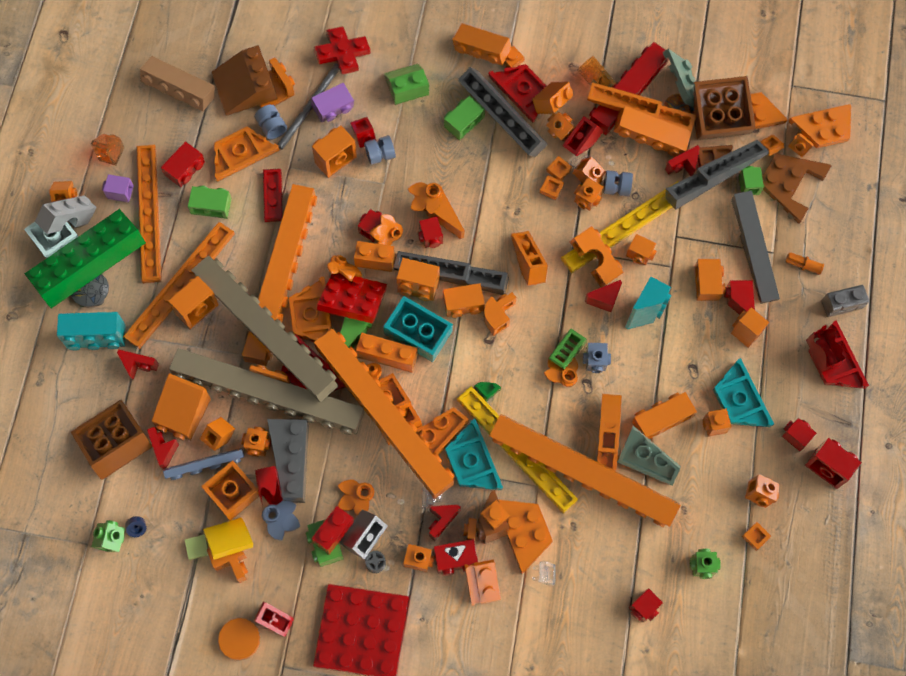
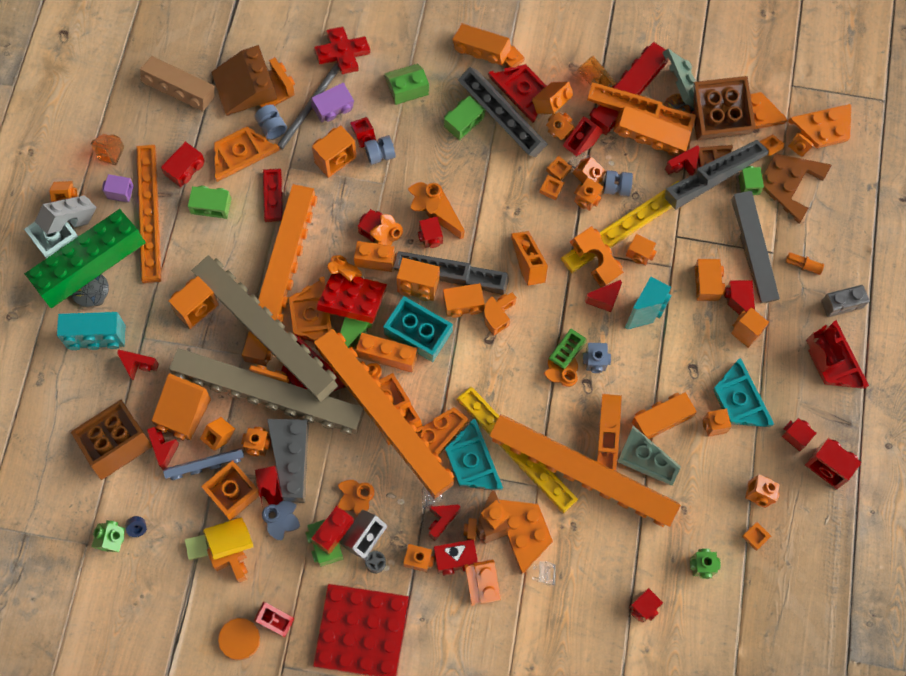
(160, 306): orange plate -> none
(487, 389): green tile -> none

